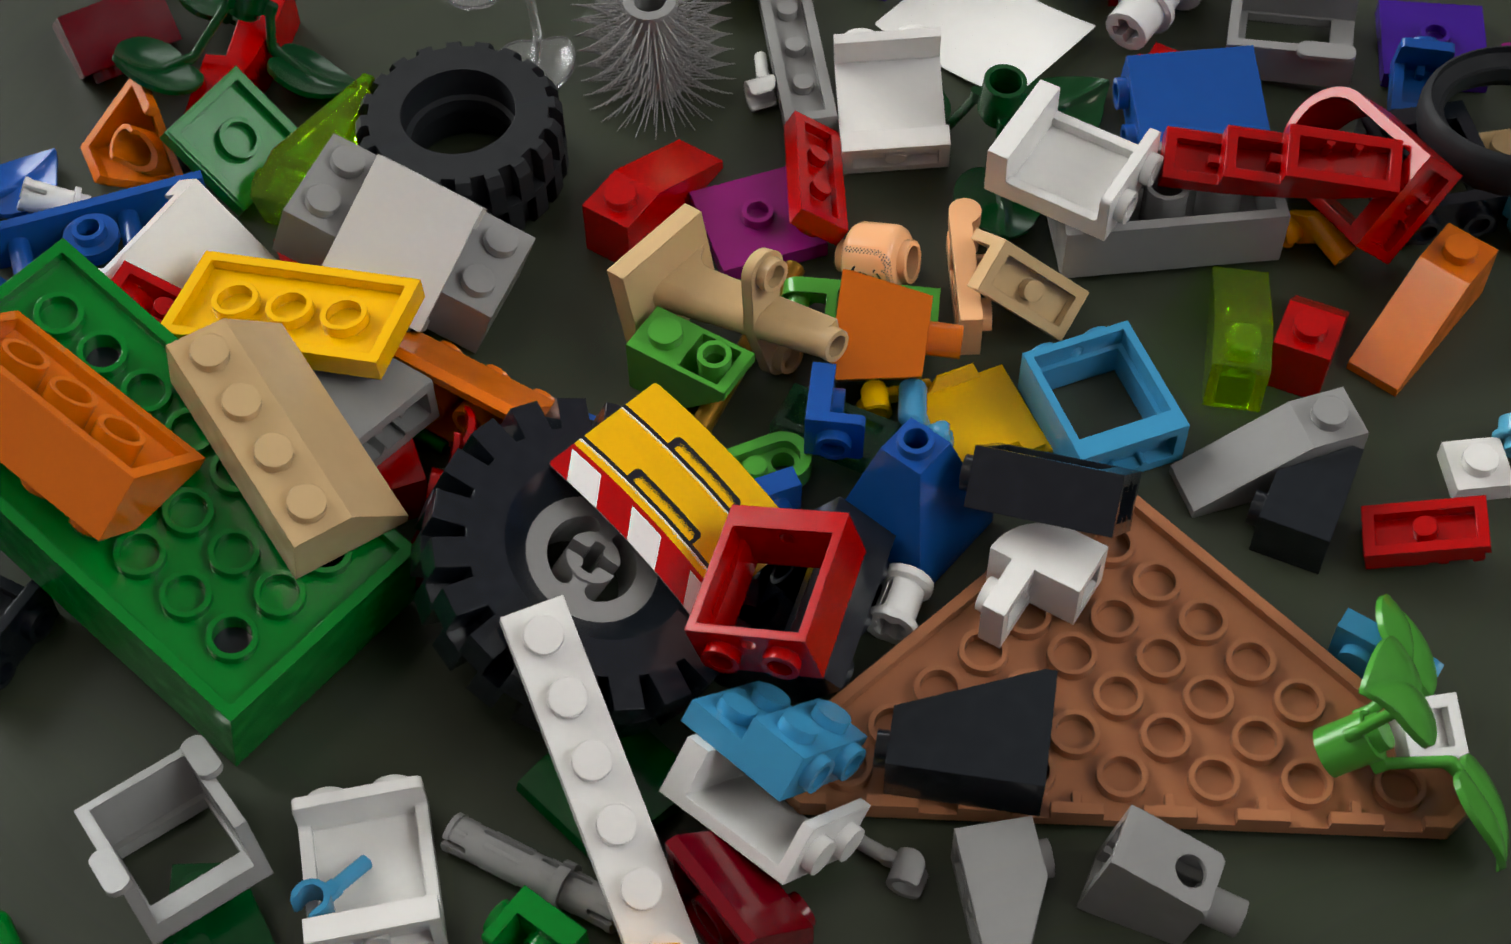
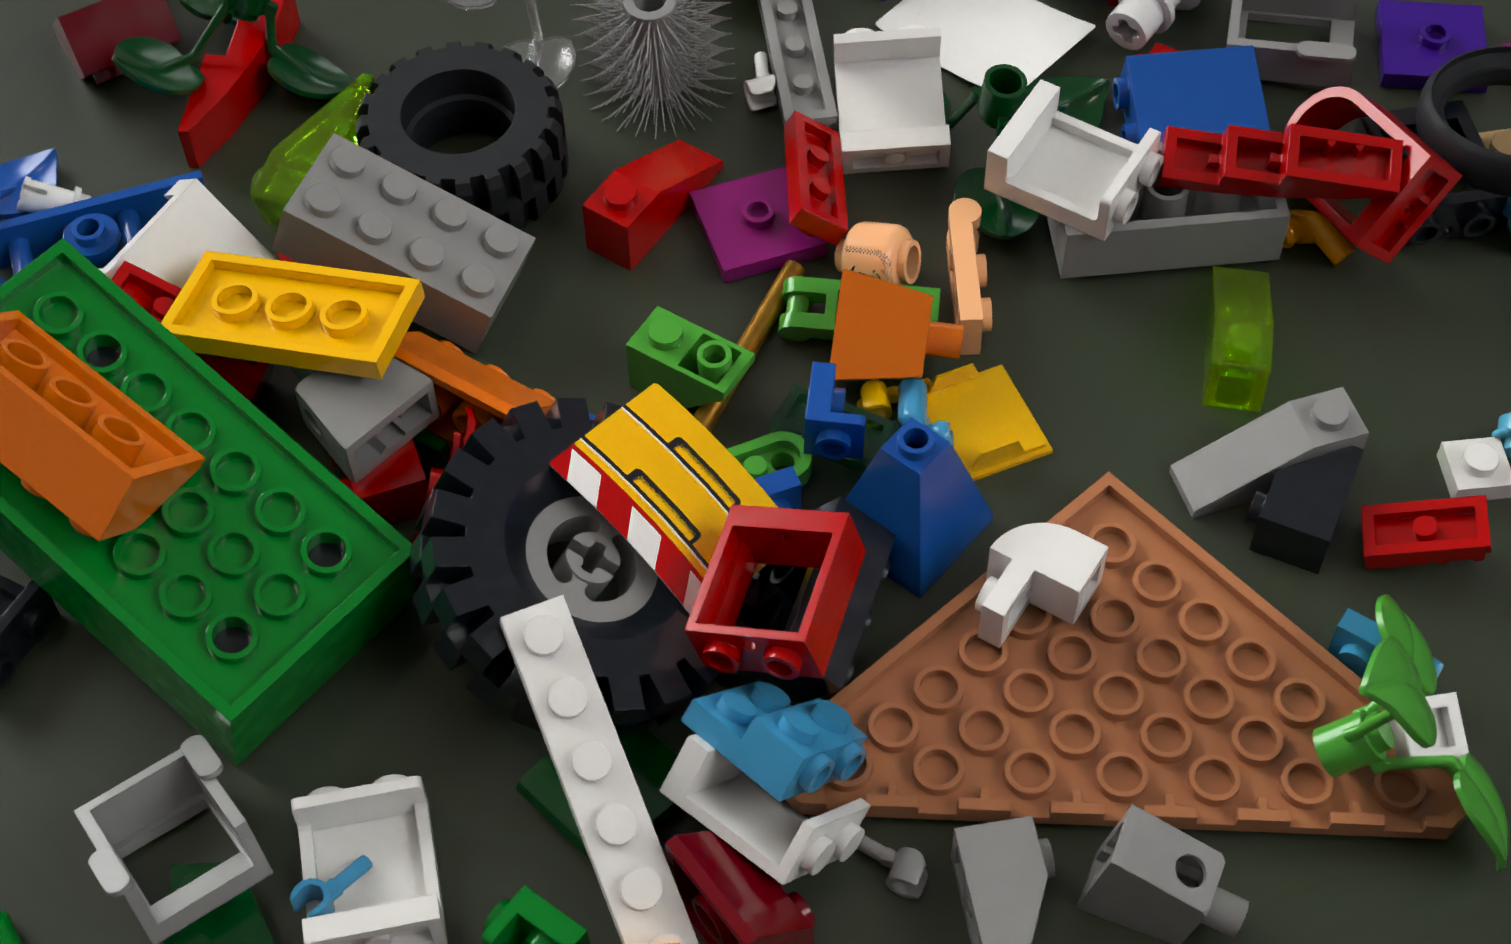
(126, 142): orange slope -> none
(229, 137): green plate -> none
(282, 441): tan slope -> none
(405, 229): white panel -> none
(521, 865): light grey pin -> none
(678, 274): tan piece -> none
(899, 602): white bush -> none
(973, 745): black slope -> none
(1026, 286): tan panel -> none
(1050, 488): black window -> none
(1138, 445): dark azure window -> none
(1305, 346): red slope -> none
(1412, 66): blue bracket -> none
(1424, 309): orange slope -> none

